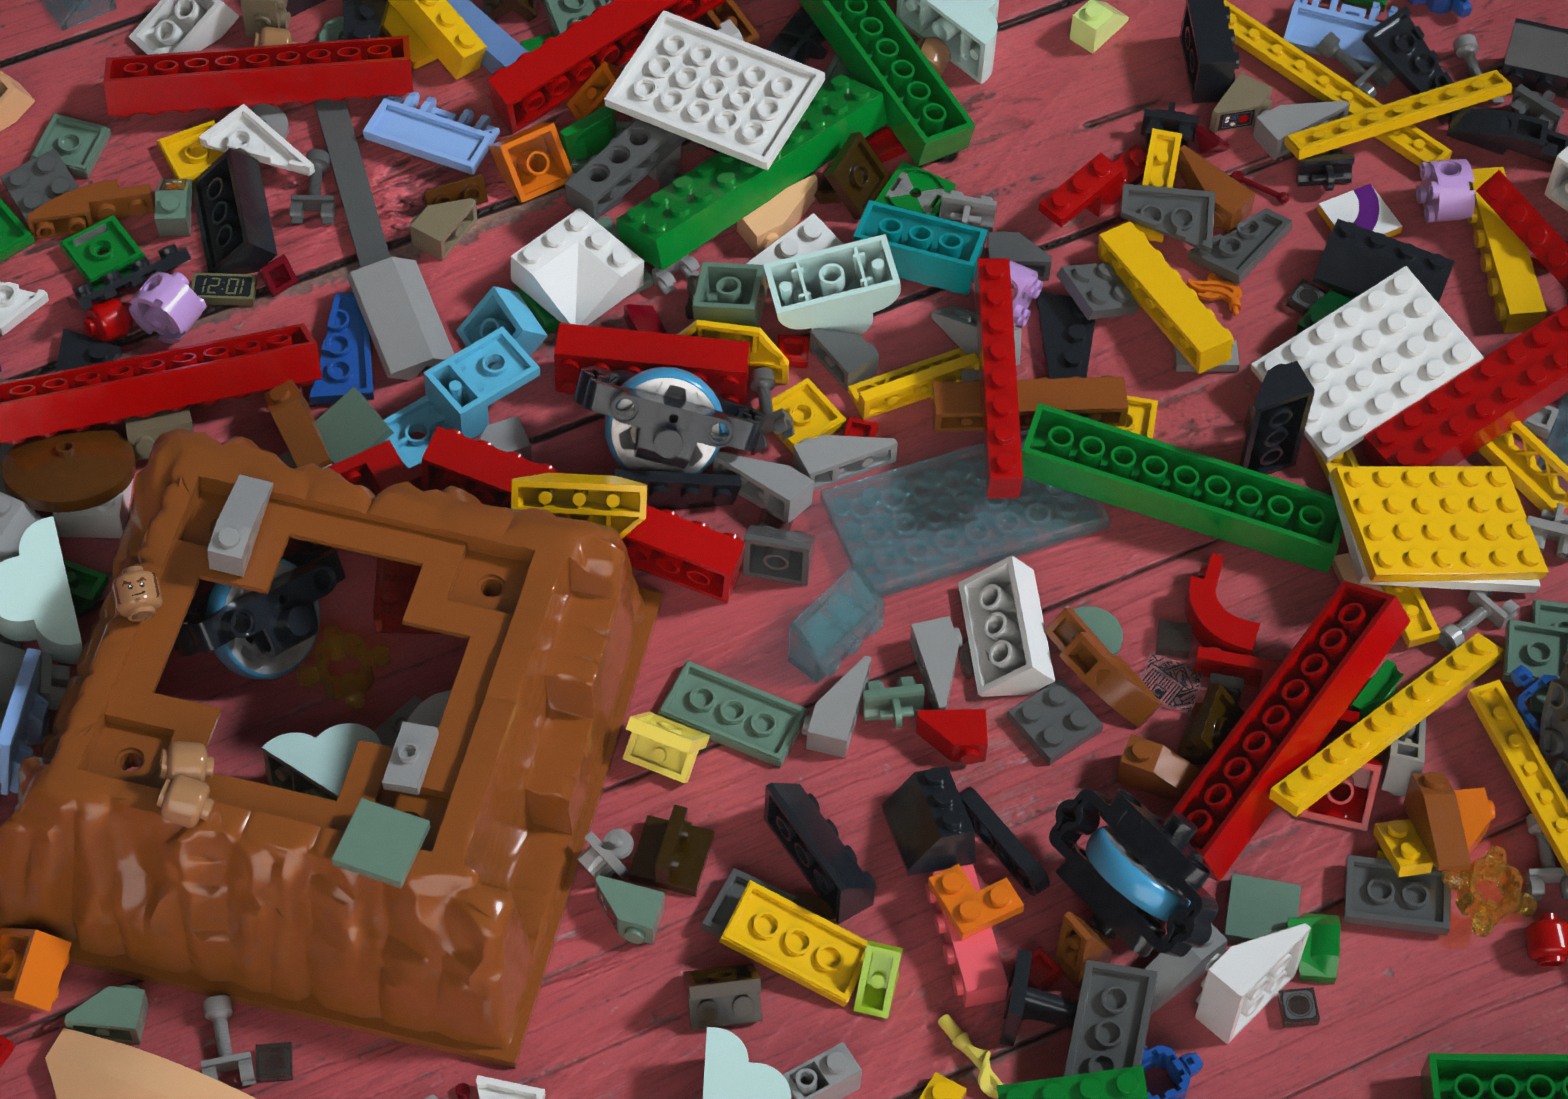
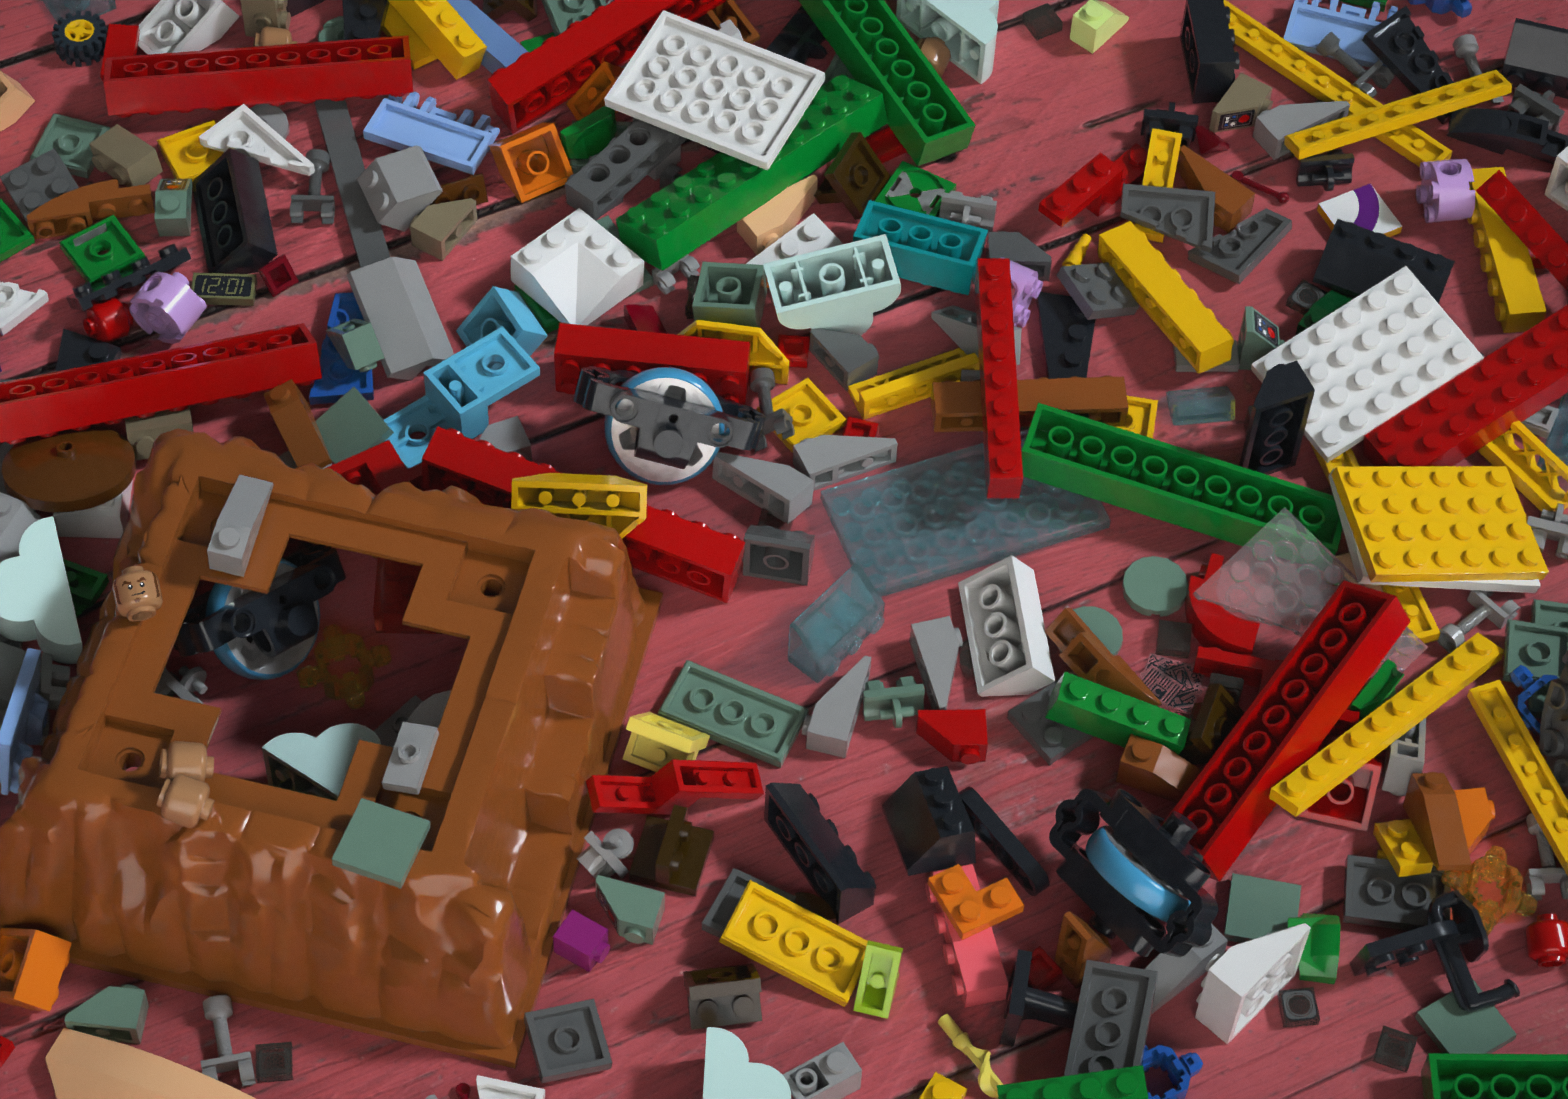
(80, 38): none -> black wheel
(120, 41): none -> red tile
(125, 157): none -> dark tan brick
(191, 681): none -> light grey hips
(356, 344): none -> sand green slope
(399, 187): none -> light grey slope
(567, 1041): none -> dark grey plate
(581, 941): none -> magenta brick
(674, 784): none -> red bracket
(684, 489): black wing -> none
(1042, 21): none -> clear smoke tile
(1078, 252): none -> yellow animal
(1113, 714): none -> green brick
(1155, 586): none -> sand green tile
(1201, 405): none -> clear light blue slope
(1218, 289): orange piece -> none
(1256, 337): none -> sand green slope
(1287, 580): none -> clear wing
(1395, 1049): none -> clear smoke tile
(1444, 937): none -> black plate
(1464, 1031): none -> sand green tile

